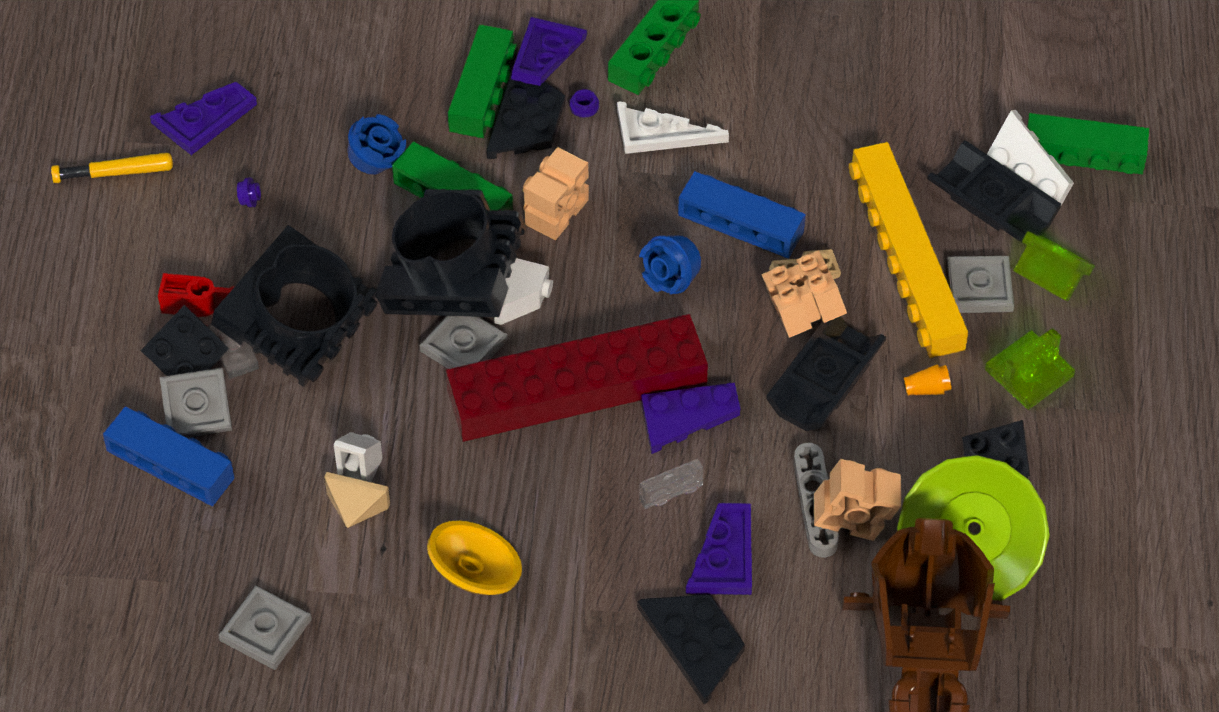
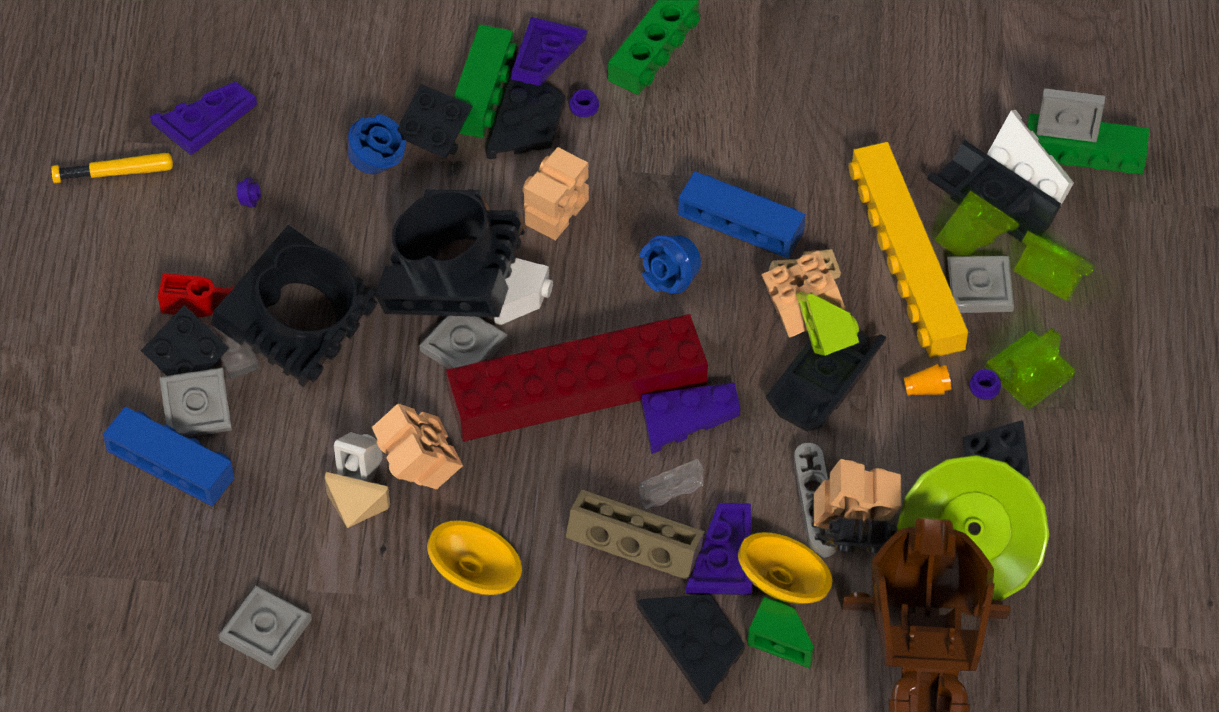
(416, 446): none -> light nougat brick
(423, 169): green brick -> none
(434, 121): none -> black hinge
(634, 534): none -> dark tan brick
(659, 131): white wing -> none
(780, 633): none -> green slope
(784, 568): none -> yellow dish
(827, 324): none -> lime slope
(849, 534): none -> black hinge
(974, 226): none -> clear neon green wing
(988, 378): none -> dark purple plate
(1070, 115): none -> light grey tile

